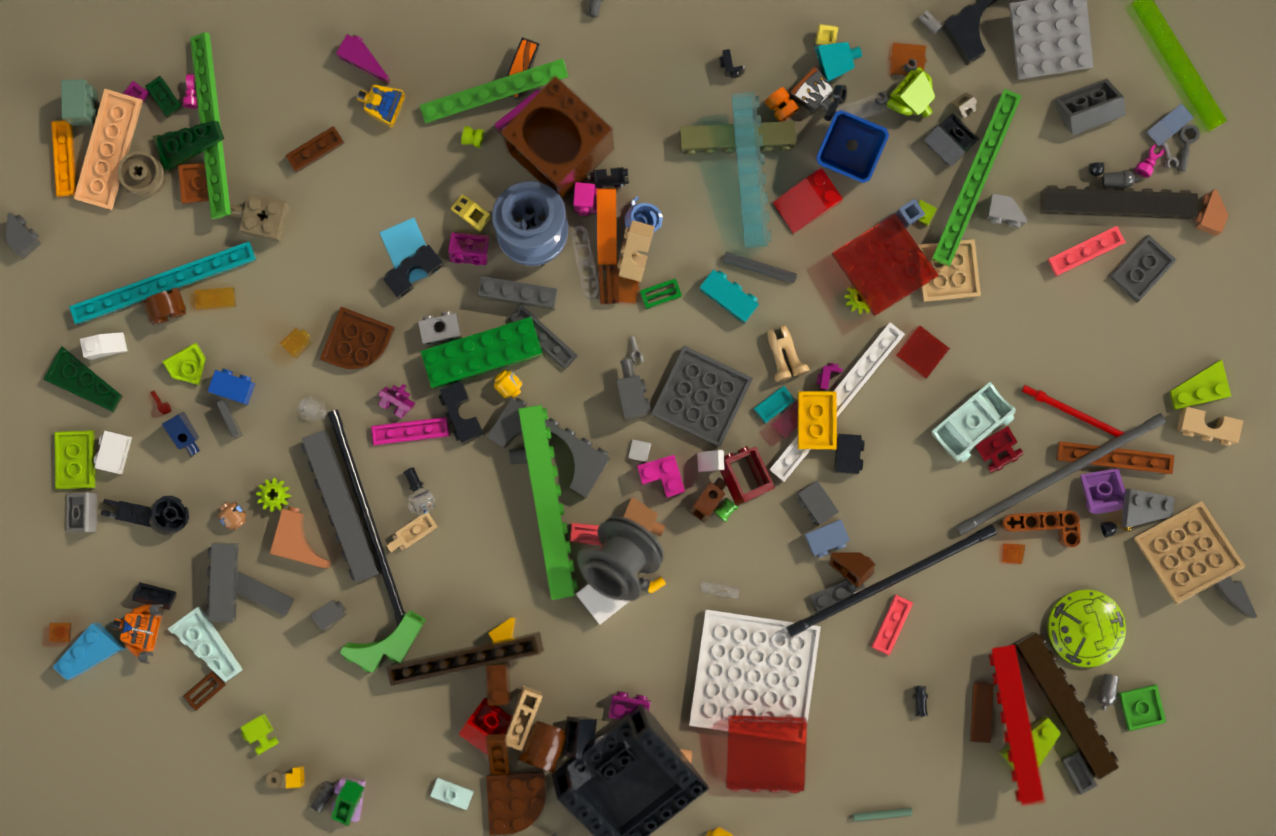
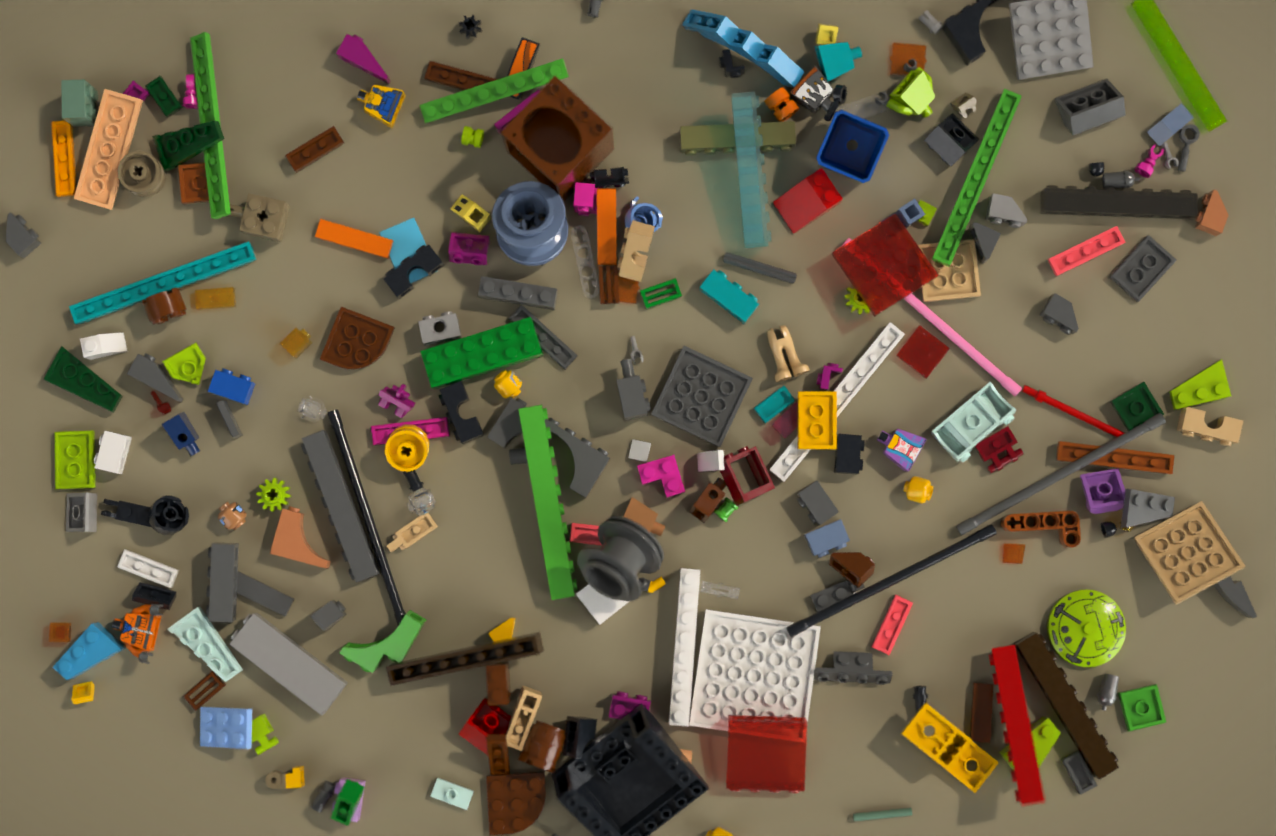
(83, 692): none -> yellow plate
(148, 568): none -> white tile
(153, 375): none -> dark grey slope
(226, 727): none -> light blue plate
(288, 663): none -> light grey brick
(354, 238): none -> orange tile
(403, 458): none -> yellow wheel
(454, 77): none -> reddish brown tile
(467, 23): none -> black gear
(684, 647): none -> white brick
(746, 43): none -> dark azure arch
(852, 668): none -> dark grey bracket
(901, 447): none -> torso
(918, 489): none -> yellow head
(950, 747): none -> yellow bracket
(984, 240): none -> dark grey slope
(1006, 382): none -> bright pink piece
(1061, 313): none -> dark grey slope
(1136, 406): none -> dark green plate

